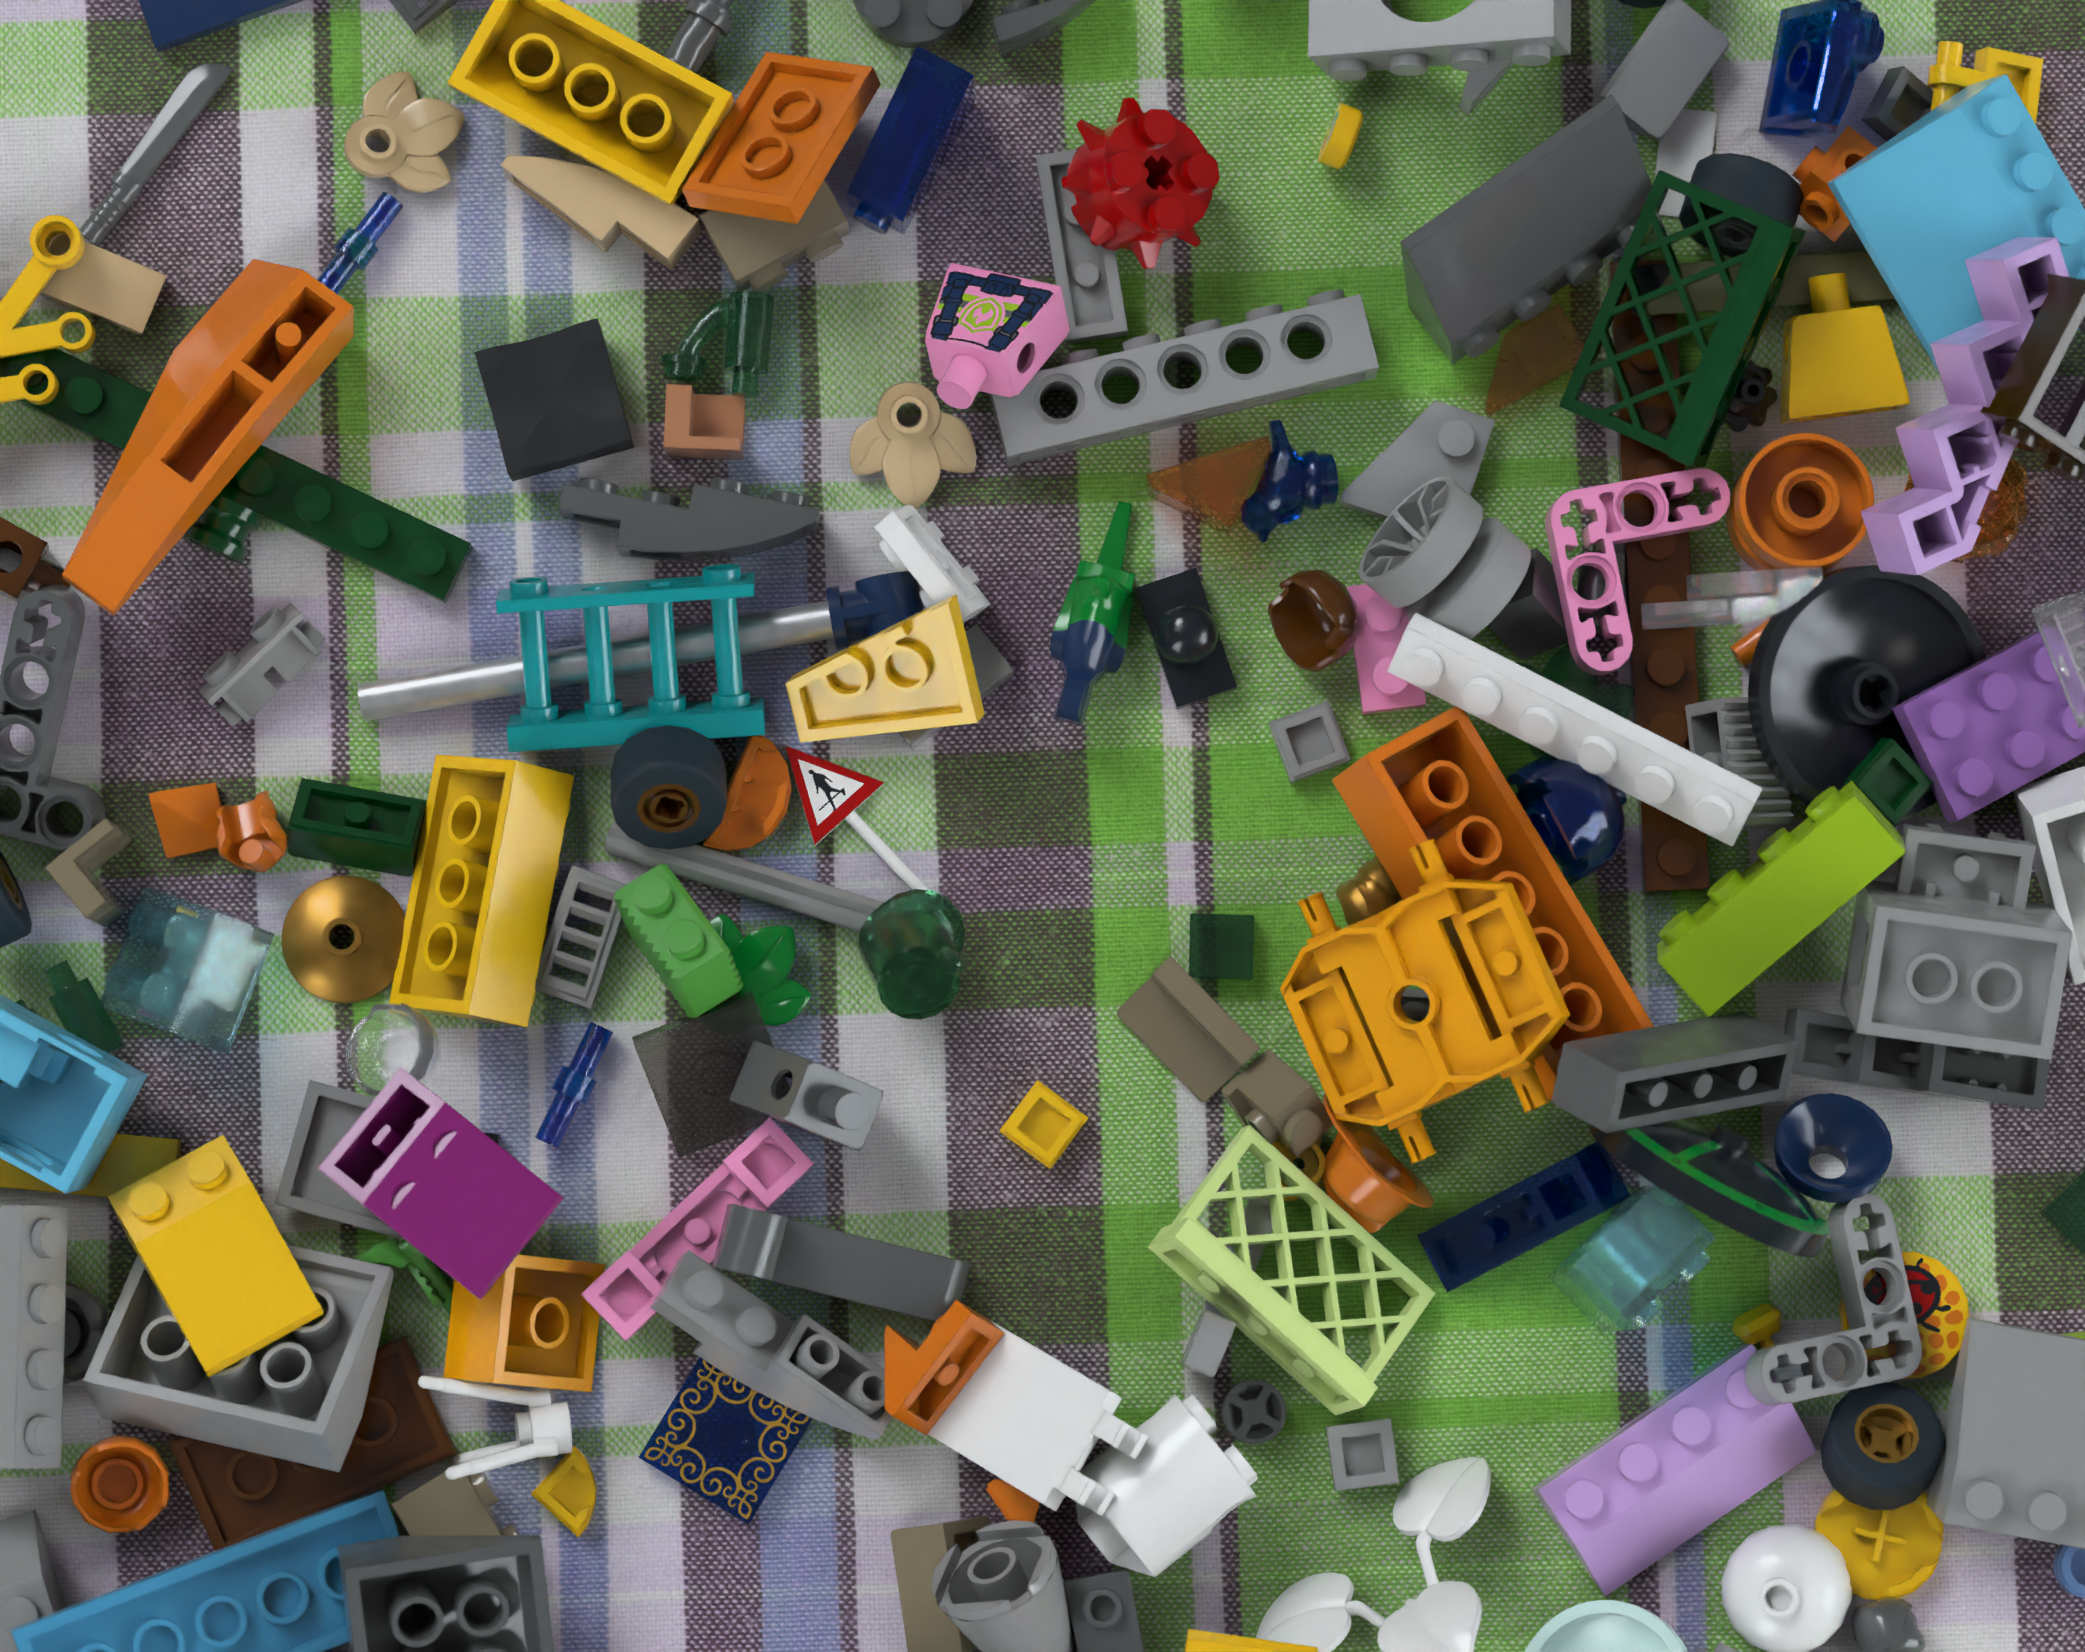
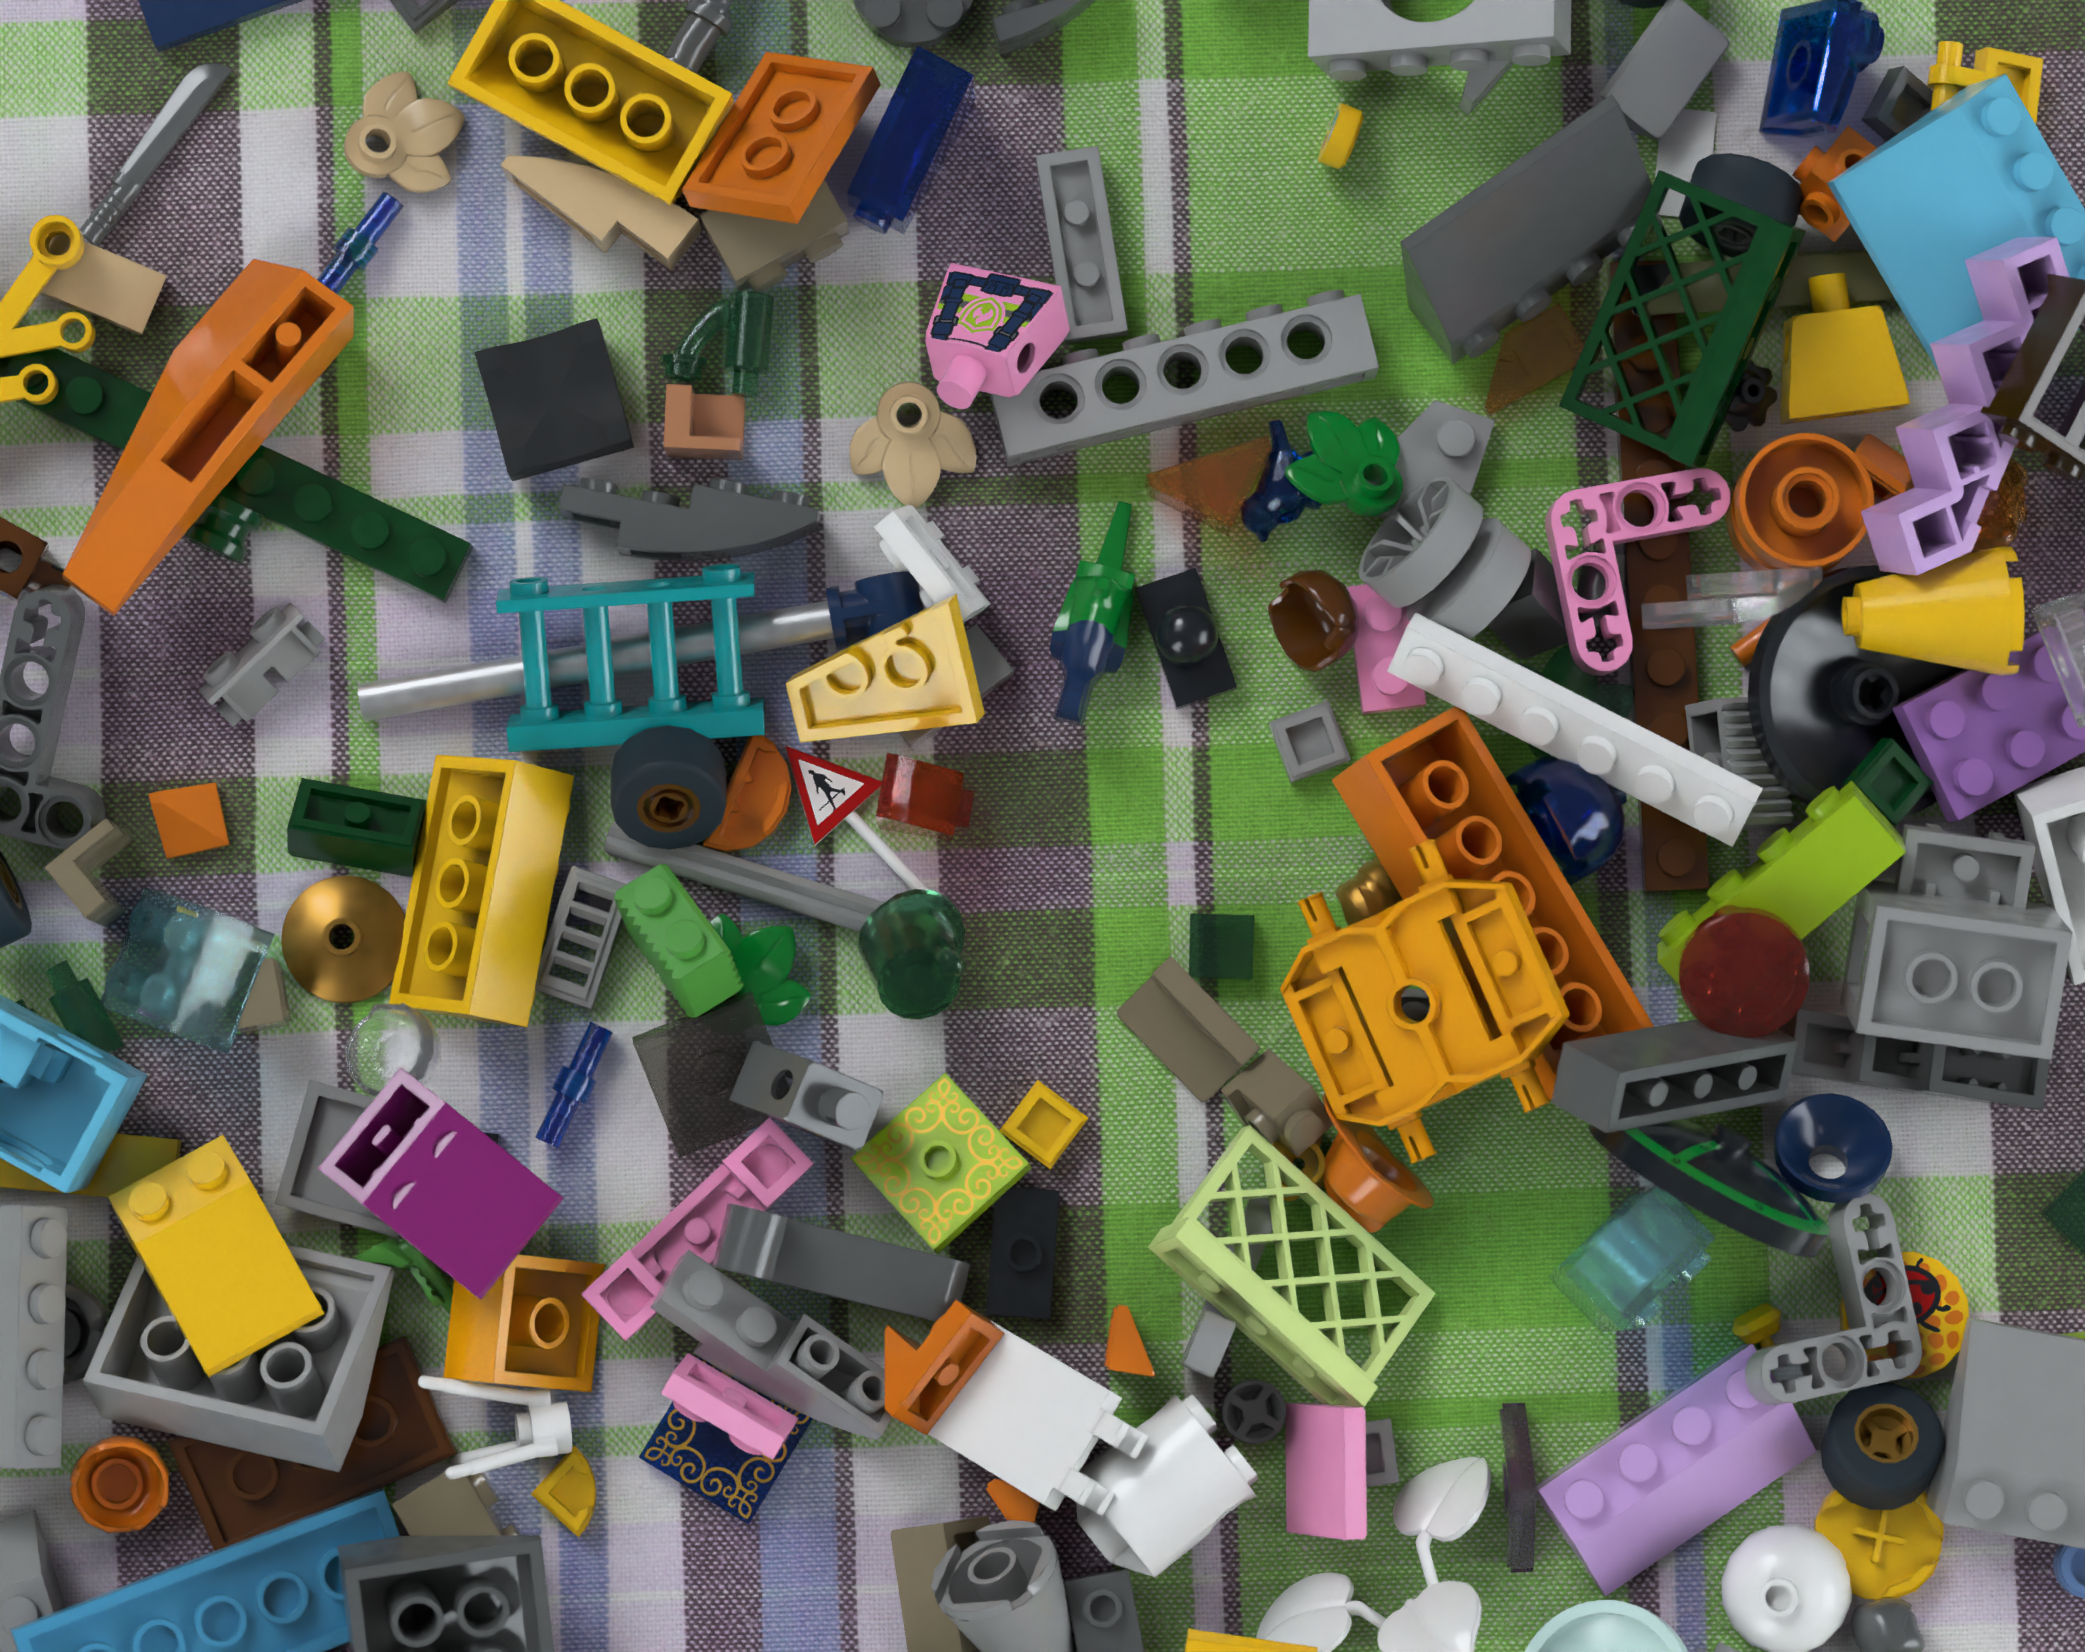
(251, 834): orange arm -> none
(268, 1000): none -> dark tan slope
(713, 1397): none -> bright pink plate
(923, 799): none -> clear red slope
(941, 1163): none -> lime plate
(1023, 1253): none -> black plate
(1124, 1346): none -> orange slope
(1140, 182): red brick -> none
(1326, 1470): none -> bright pink tile
(1343, 461): none -> green plate
(1518, 1487): none -> tile
(1524, 1215): clear blue slope -> none
(1744, 972): none -> clear red tile
(1885, 467): none -> orange slope
(1950, 615): none -> yellow cone

